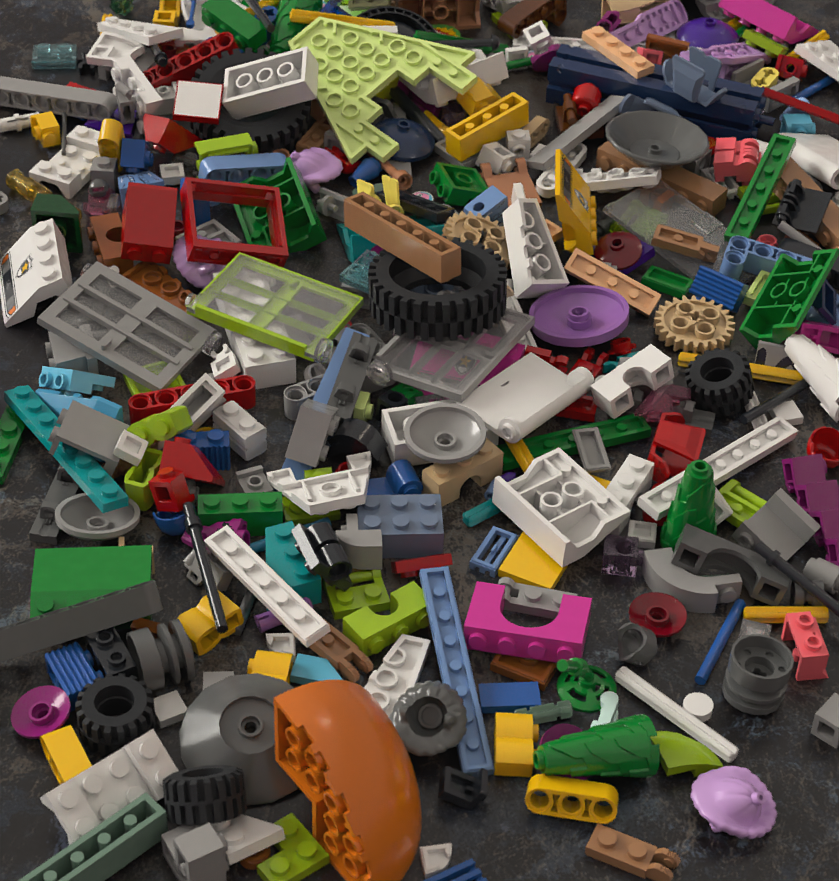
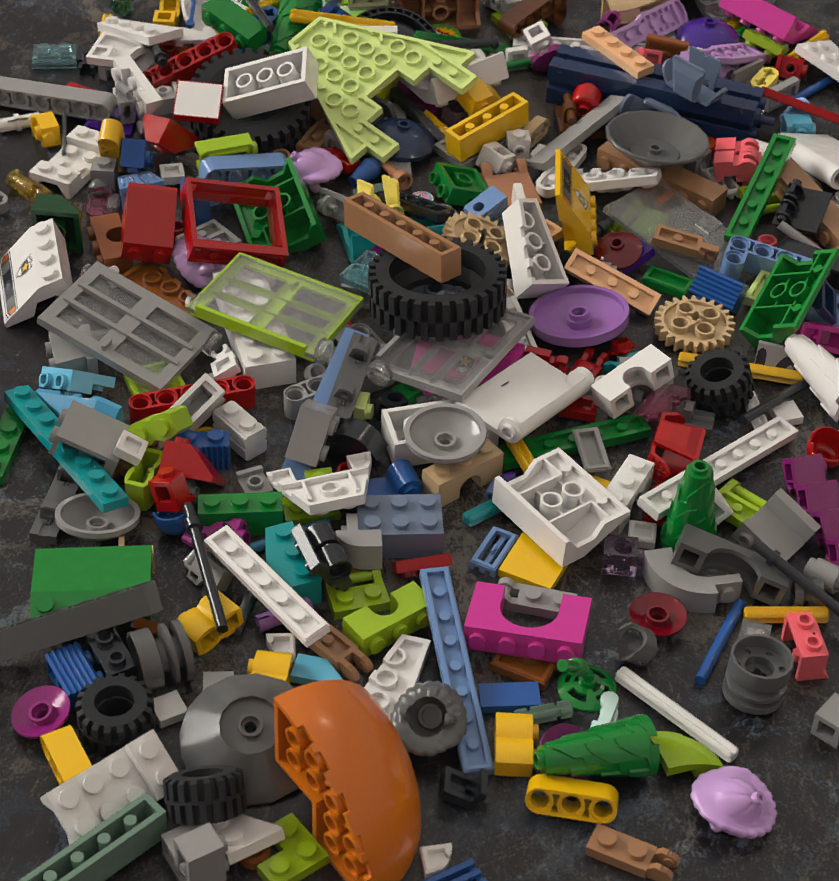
(699, 705): white tile -> none

